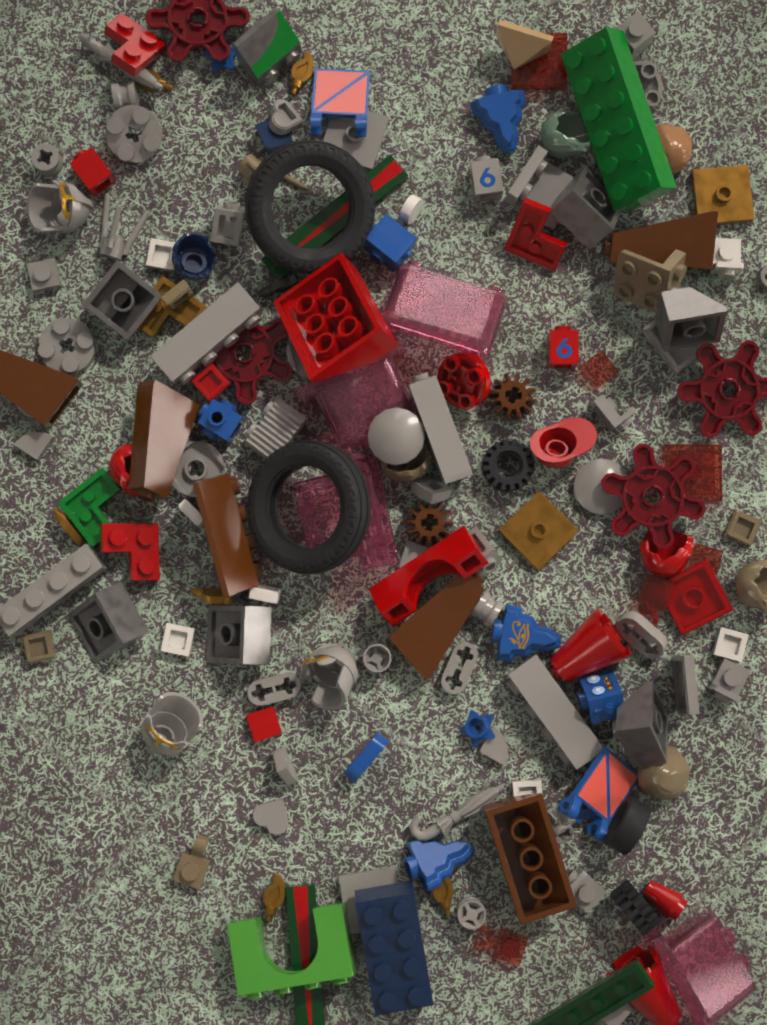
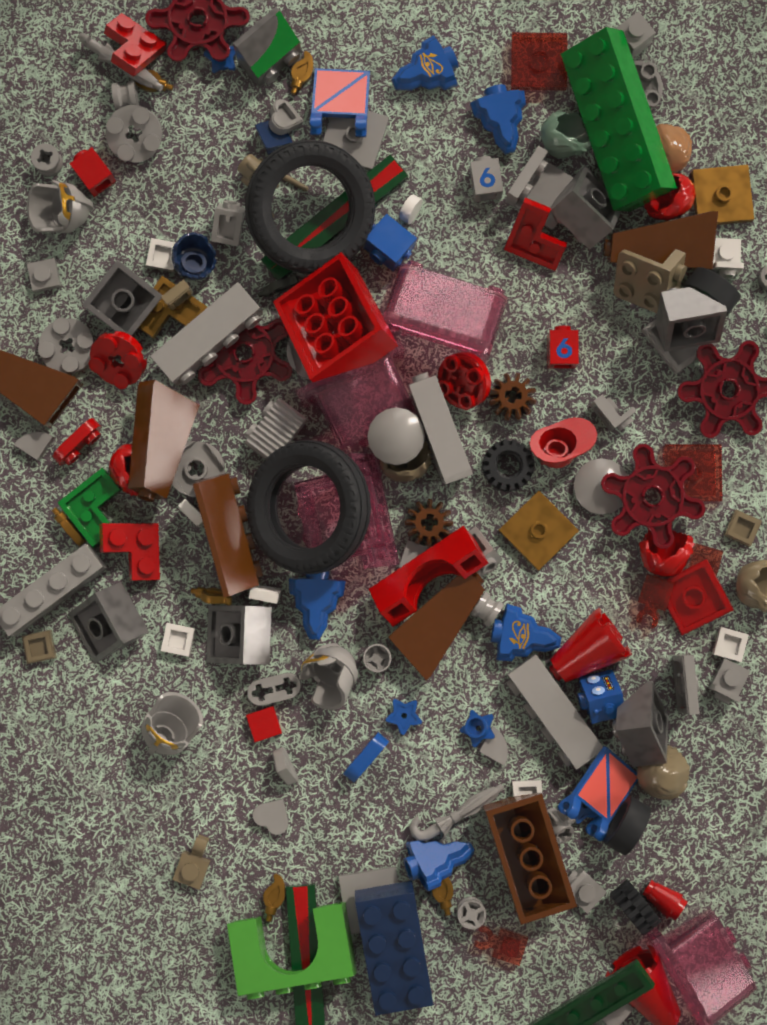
(69, 450): none -> red plate
(104, 364): none -> red plate
(112, 244): light grey plant -> none
(210, 382): red tile -> none
(227, 427): blue brick -> none
(316, 599): none -> blue rock
(404, 723): none -> blue plate
(428, 68): none -> blue rock
(431, 489): light grey tile -> none
(466, 670): light grey beam -> none
(522, 43): tan slope -> none
(598, 370): clear red tile -> none
(642, 635): light grey beam -> none
(675, 202): none -> red hair
(714, 286): none -> black tyre

